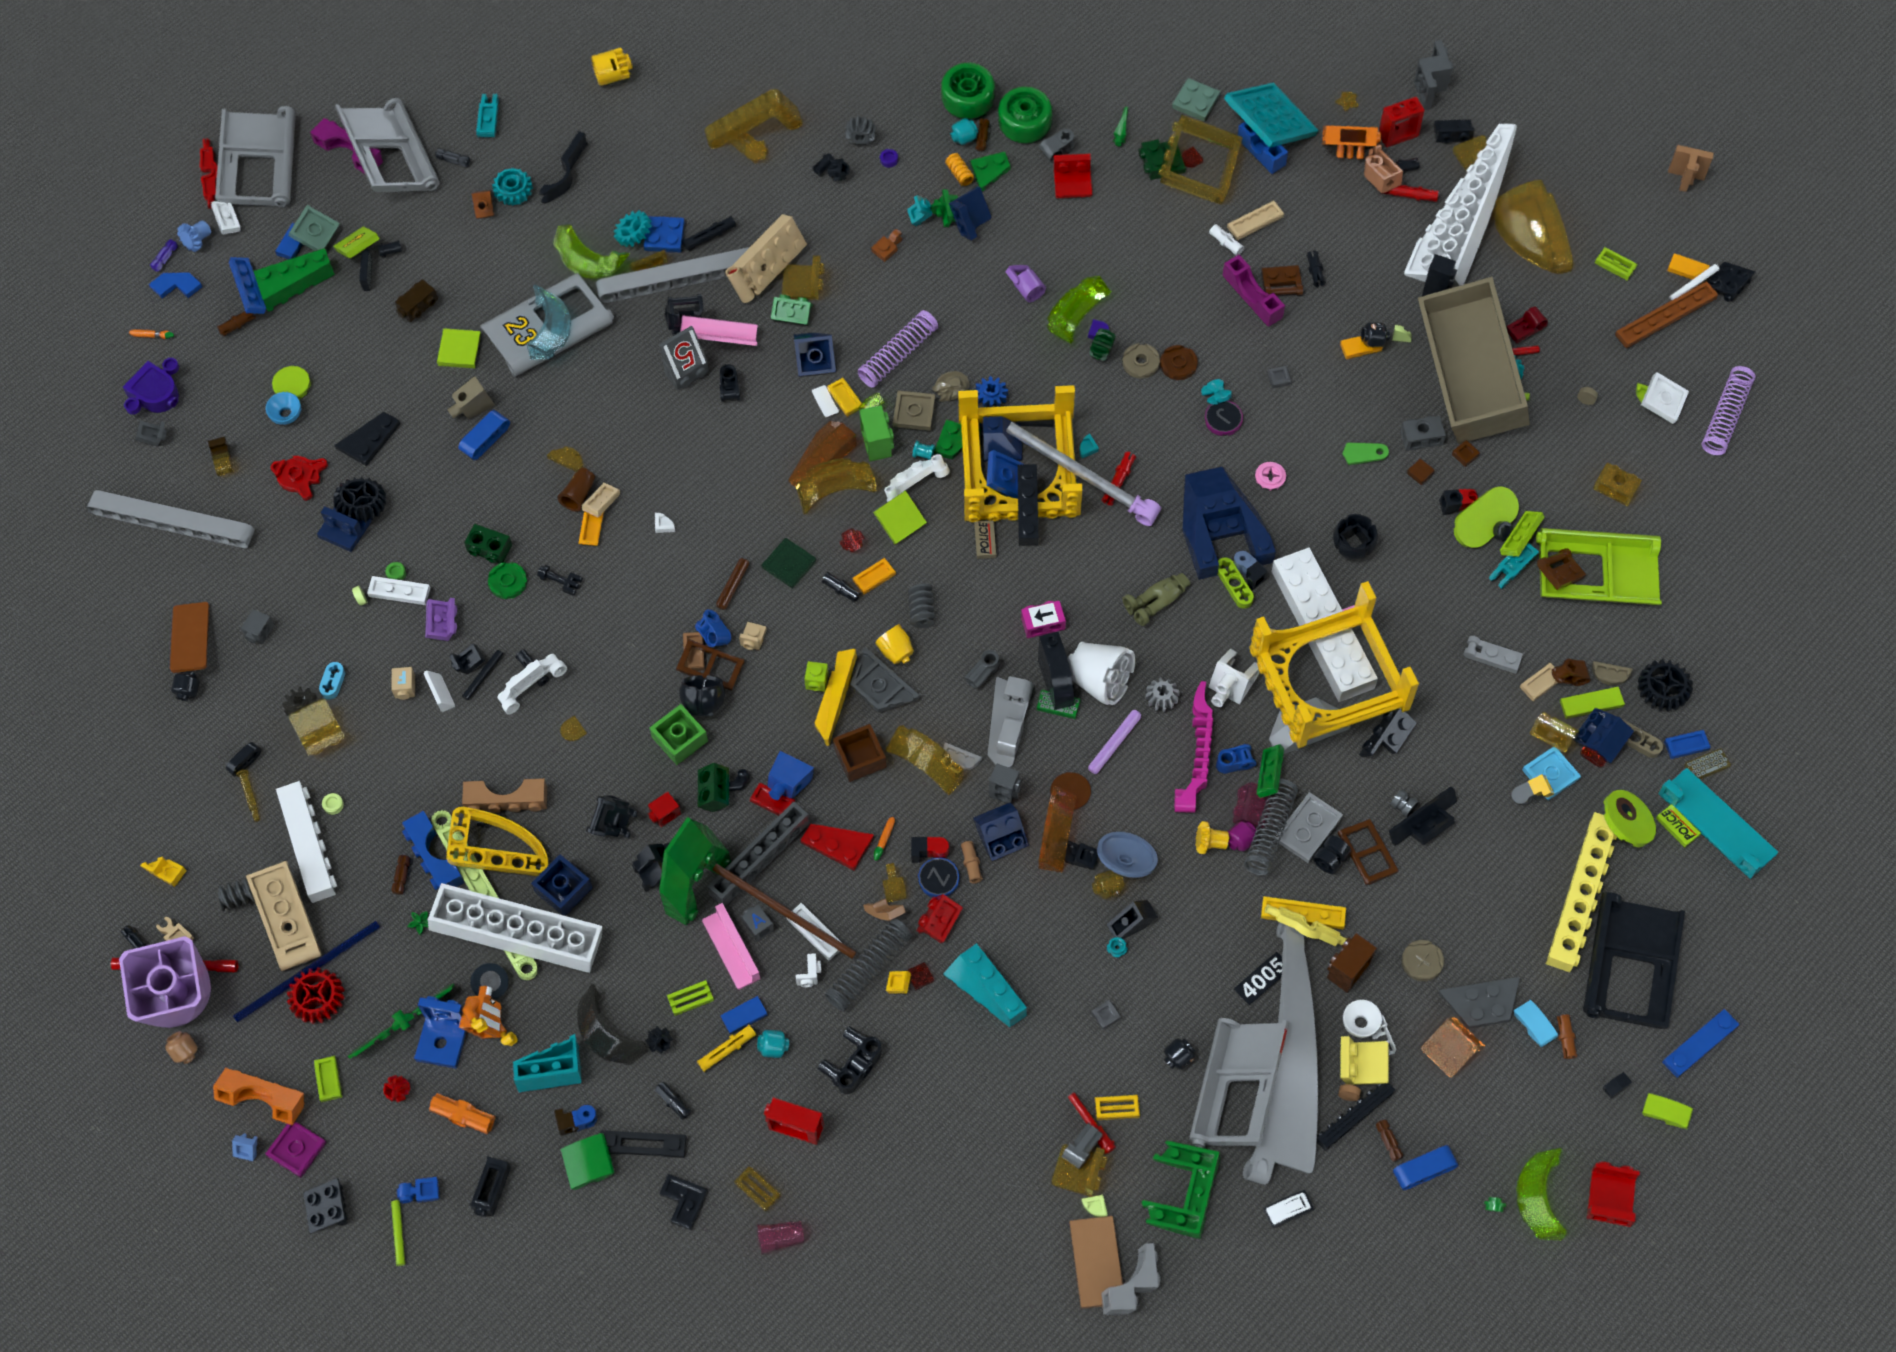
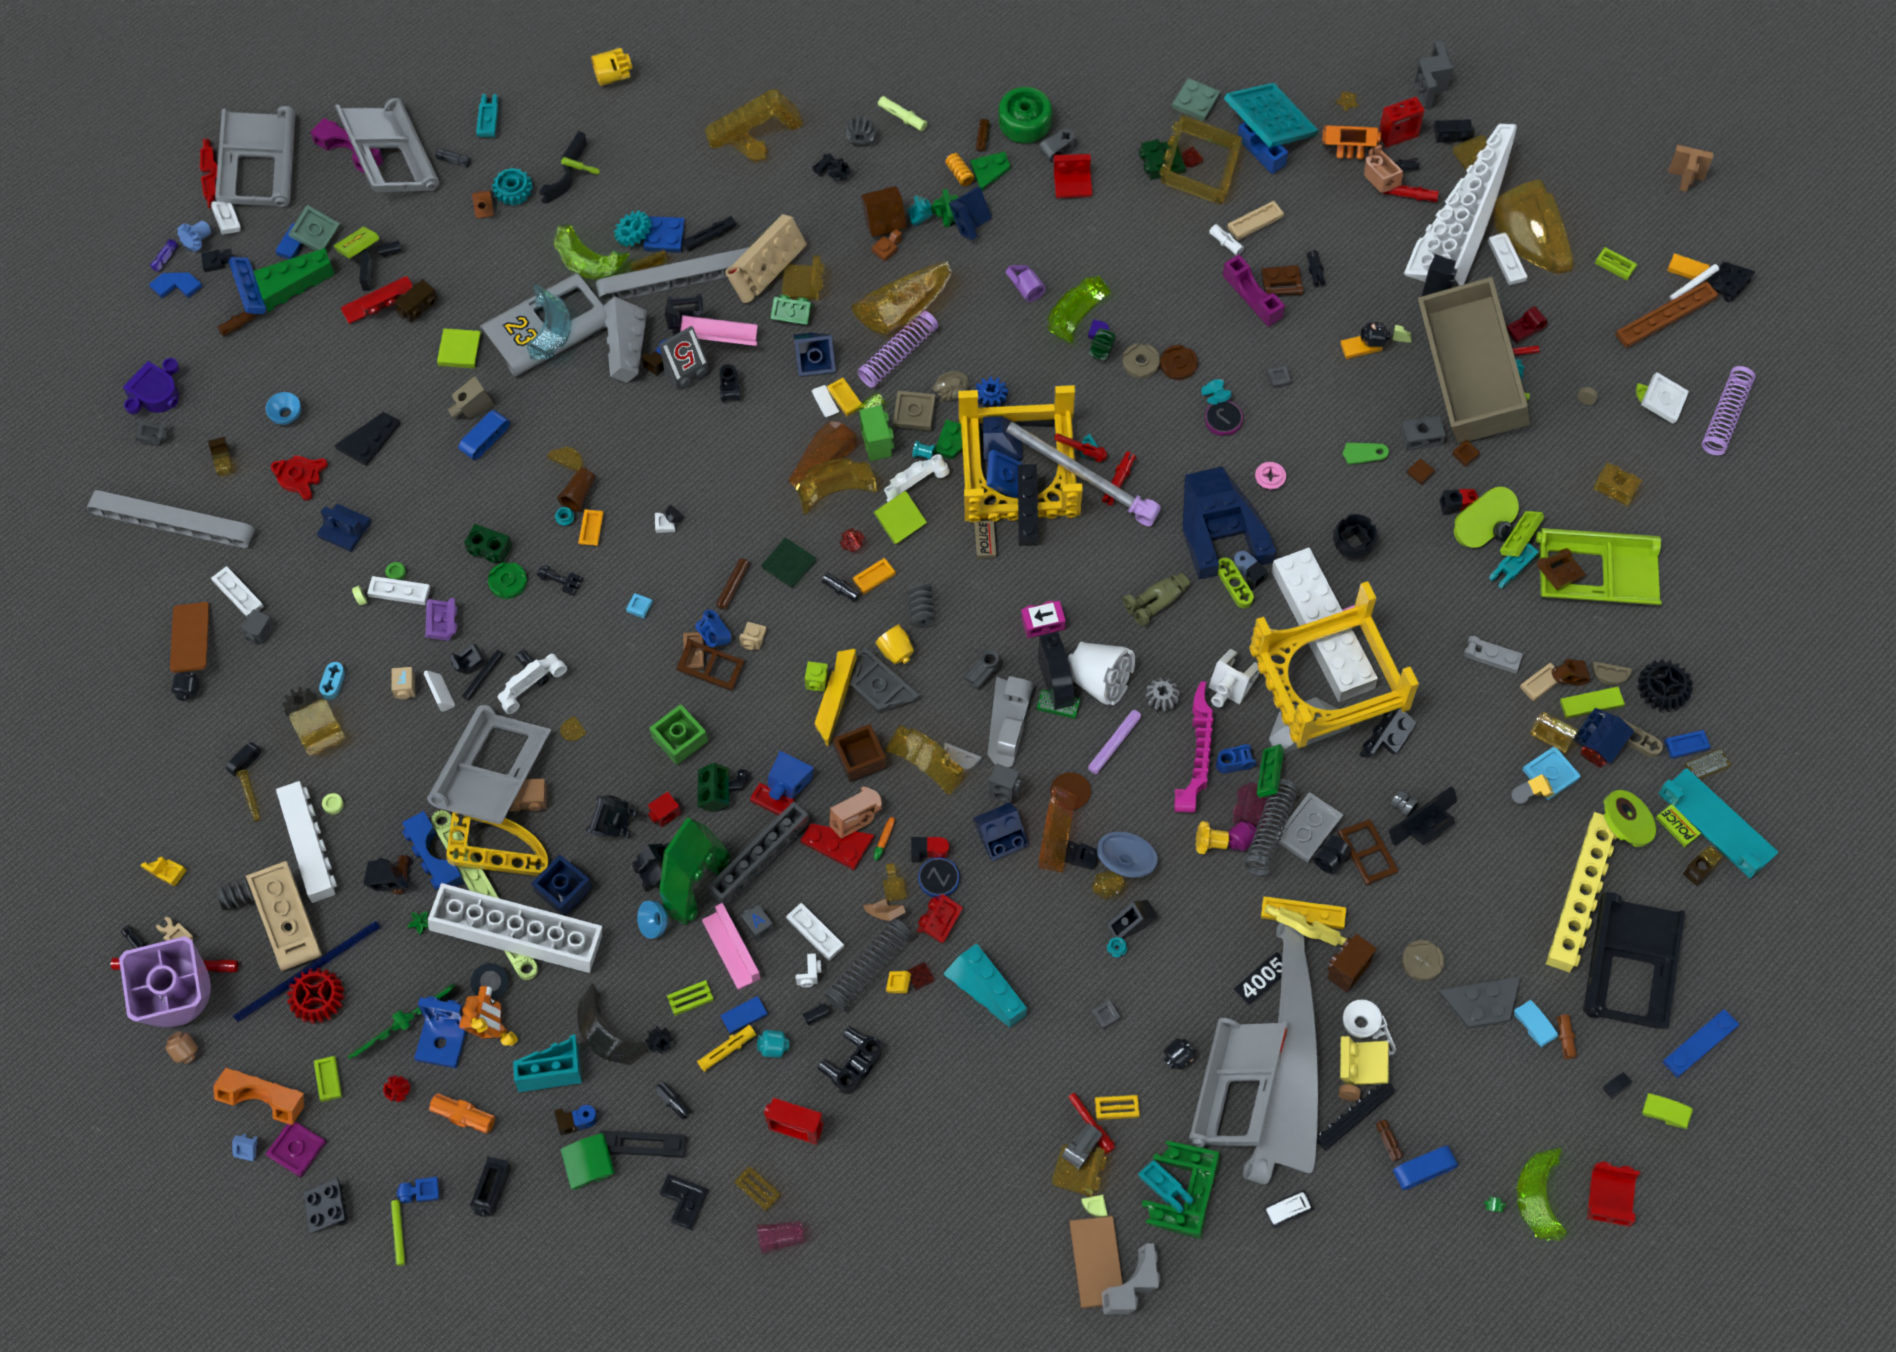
(151, 333): orange piece -> none
(215, 259): none -> black plate
(237, 591): none -> white plate
(291, 380): lime tile -> none
(360, 499): black gear -> none
(376, 300): none -> red bracket
(383, 876): none -> black slope
(481, 791): none -> light grey piece
(564, 511): none -> teal plate
(578, 165): none -> lime piece
(601, 499): tan plate -> none
(624, 338): none -> light grey wedge
(639, 605): none -> medium azure tile
(648, 919): none -> dark azure piece
(654, 361): none -> dark brown leg
(673, 515): none -> black tile
(702, 695): black piece -> none
(784, 911): reddish brown piece -> none
(816, 1013): none -> black pin
(855, 812): none -> nougat piece
(883, 211): none -> reddish brown piece
(889, 158): dark purple tile -> none
(902, 299): none -> clear yellow panel
(907, 116): none -> yellowish green pin
(964, 131): teal head -> none
(968, 90): green wheel -> none
(971, 862): medium nougat pin -> none
(1099, 454): none -> red pin
(1120, 131): green piece -> none
(1164, 1185): none -> teal hinge
(1451, 1046): clear orange bracket -> none
(1507, 259): none -> white plate
(1702, 865): none -> dark brown leg

